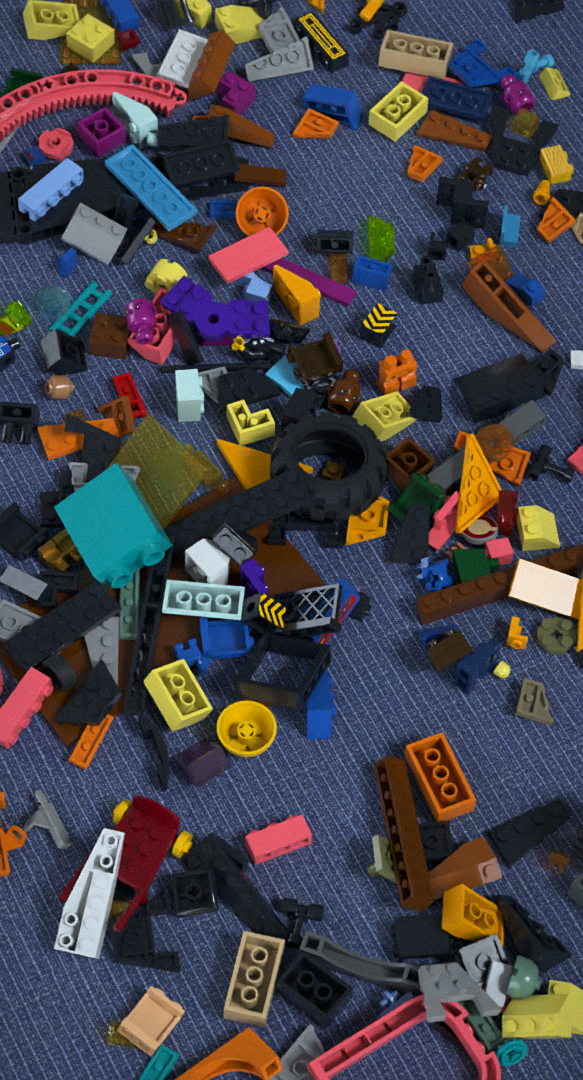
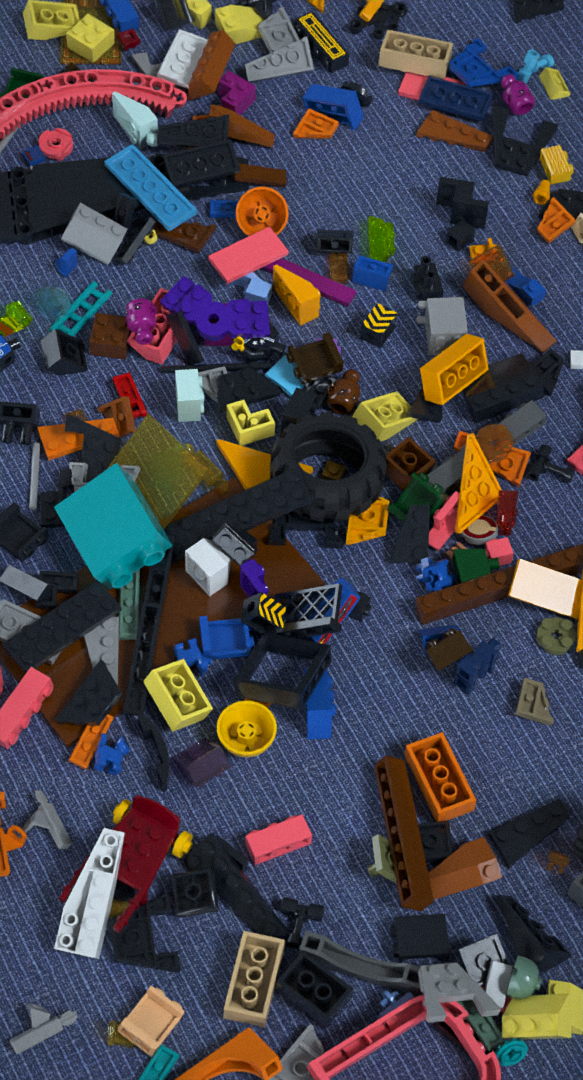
(34, 476): none -> light grey bar
(42, 1027): none -> light grey piece
(51, 189): light blue brick -> none
(59, 387): medium nougat head -> none
(60, 552): pearl gold hips -> none
(60, 672): black tyre -> none
(101, 131): magenta brick -> none
(110, 756): none -> blue animal
(164, 276): light yellow brick -> none
(203, 599): light aqua slope -> none
(288, 330): black bracket -> none
(363, 98): none -> black tile
(397, 372): orange hips -> none
(398, 111): light yellow brick -> none
(422, 163): orange wing -> none
(437, 249): black panel -> none
(443, 322): none -> light grey container
(454, 369): none -> light orange brick
(471, 915): light orange slope -> none
(477, 173): dark brown animal -> none
(502, 670): light yellow hinge -> none
(509, 229): dark azure panel -> none
(515, 638): light orange bracket -> none
(525, 123): clear yellow panel -> none
(536, 528): light yellow slope -> none

